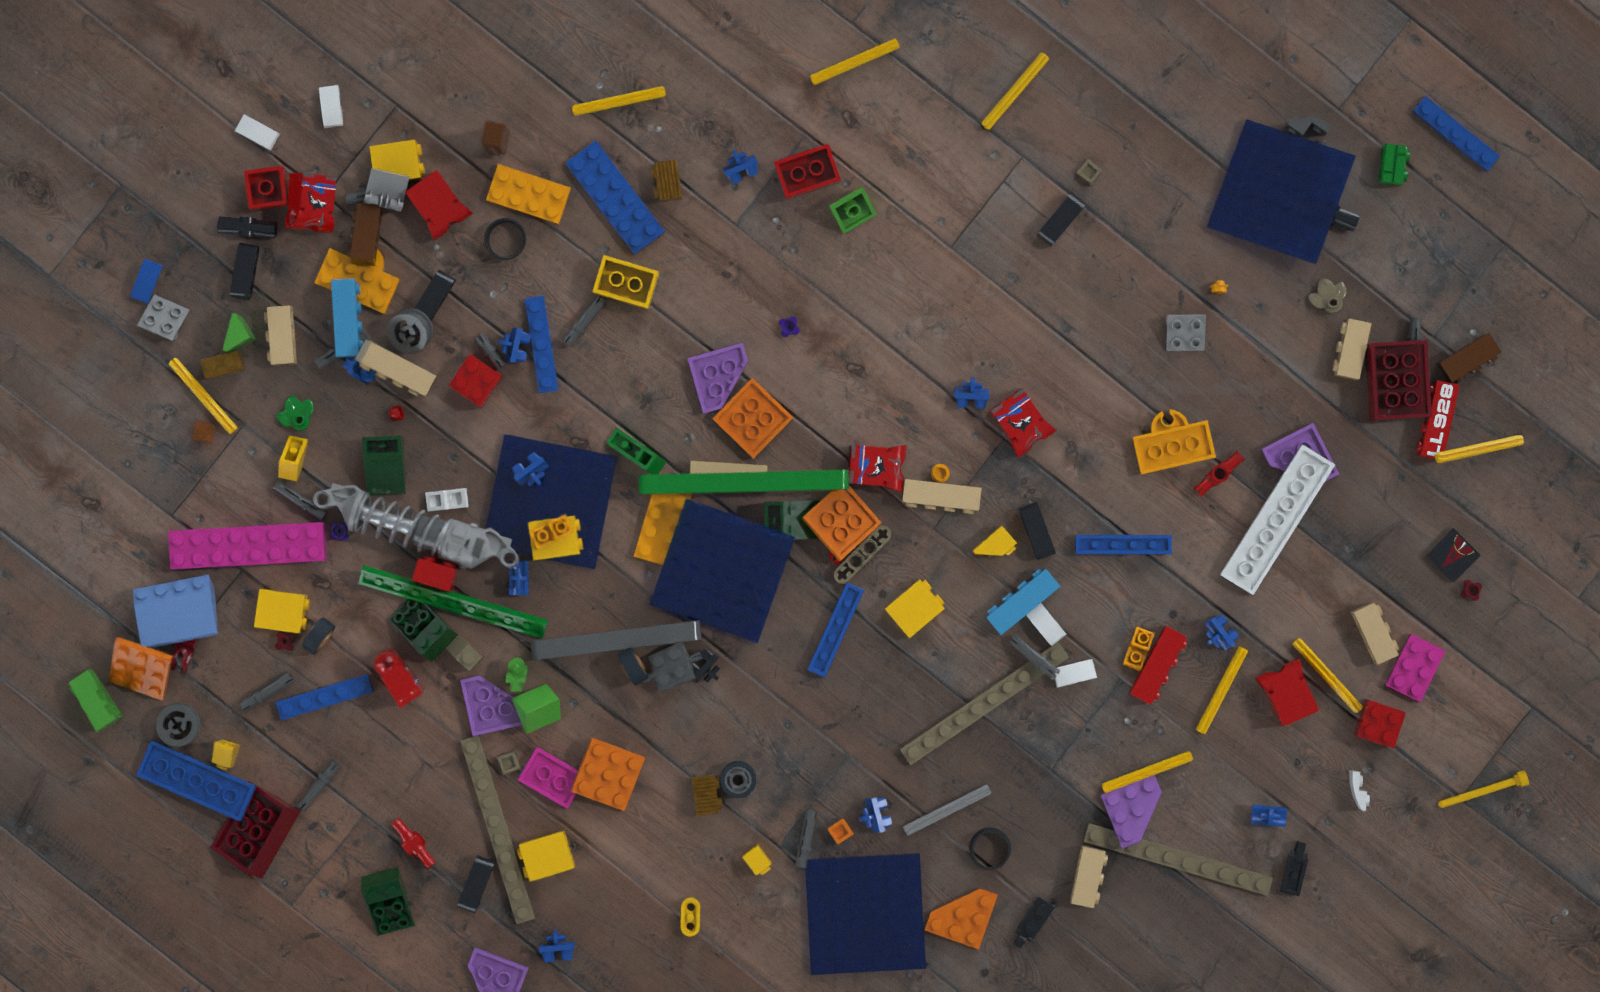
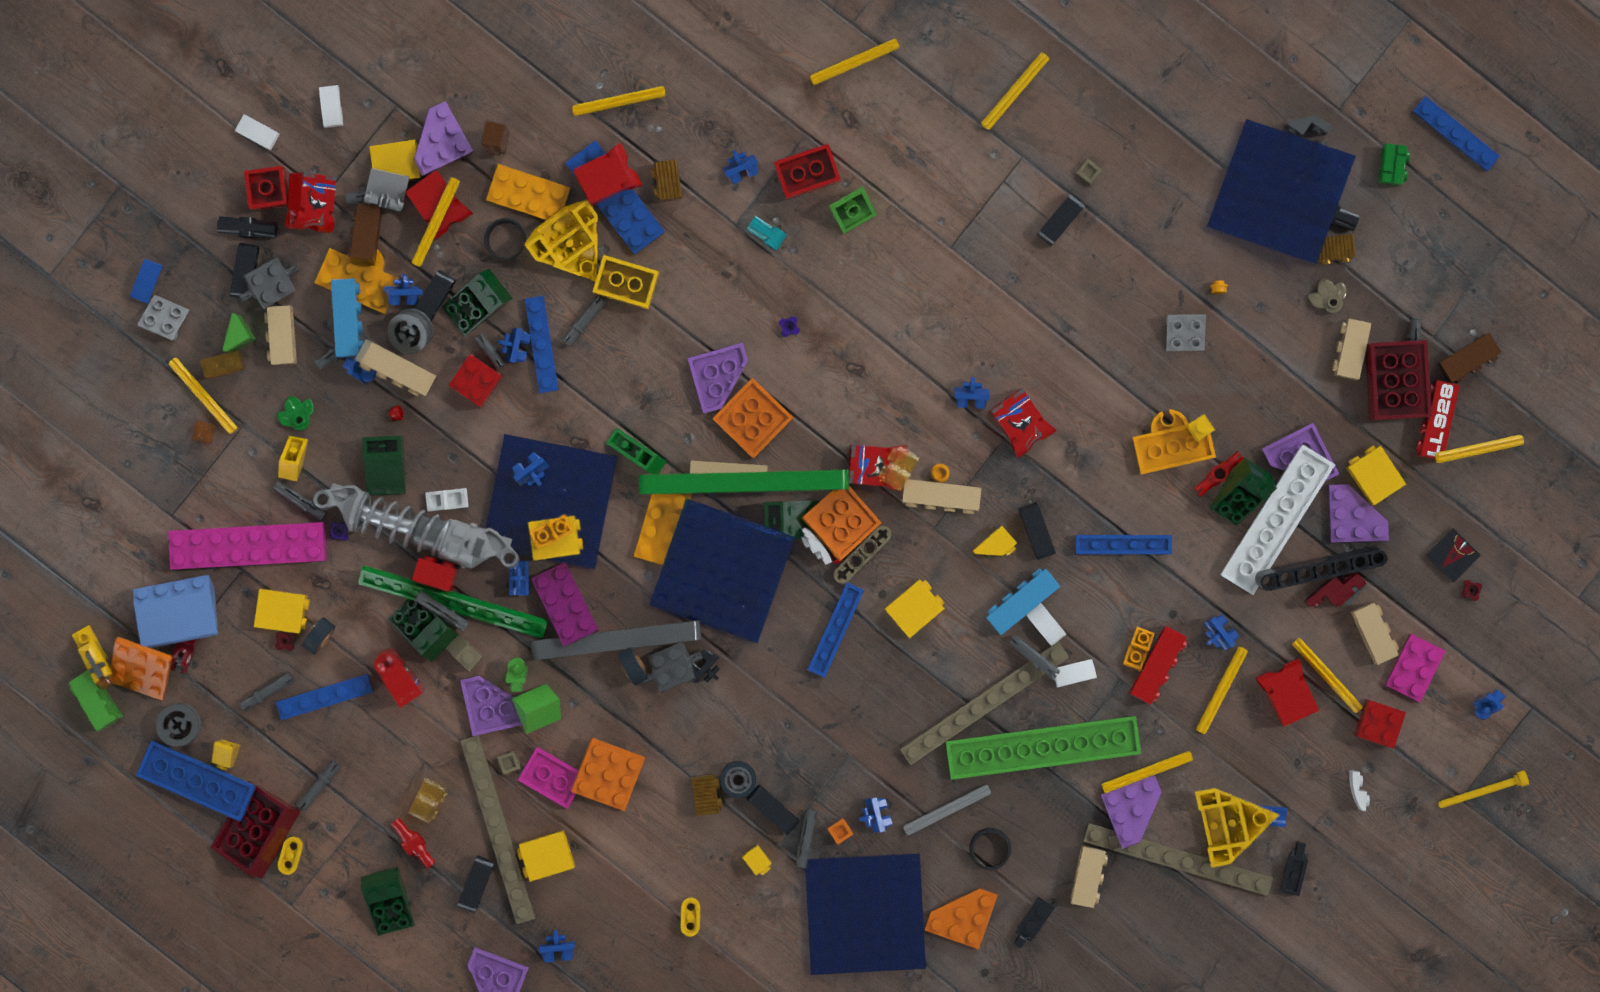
(94, 657): none -> yellow plate
(269, 283): none -> dark grey plate
(291, 855): none -> yellow plate
(411, 292): none -> blue hips
(427, 800): none -> clear yellow brick
(435, 222): none -> yellow axle
(440, 140): none -> medium lavender plate
(460, 623): none -> dark grey pin
(477, 301): none -> dark green slope
(564, 604): none -> magenta plate
(568, 240): none -> yellow wedge
(607, 176): none -> red piece
(770, 235): none -> teal piece
(773, 809): none -> black beam
(812, 541): none -> white slope
(899, 467): none -> clear yellow brick
(1043, 747): none -> bright green plate
(1200, 427): none -> yellow brick
(1230, 824): none -> yellow wedge
(1243, 491): none -> dark green slope
(1330, 569): none -> black beam
(1338, 248): none -> pearl gold brick
(1338, 591): none -> dark red plate
(1353, 517): none -> medium lavender plate
(1375, 475): none -> yellow brick
(1488, 704): none -> blue hips

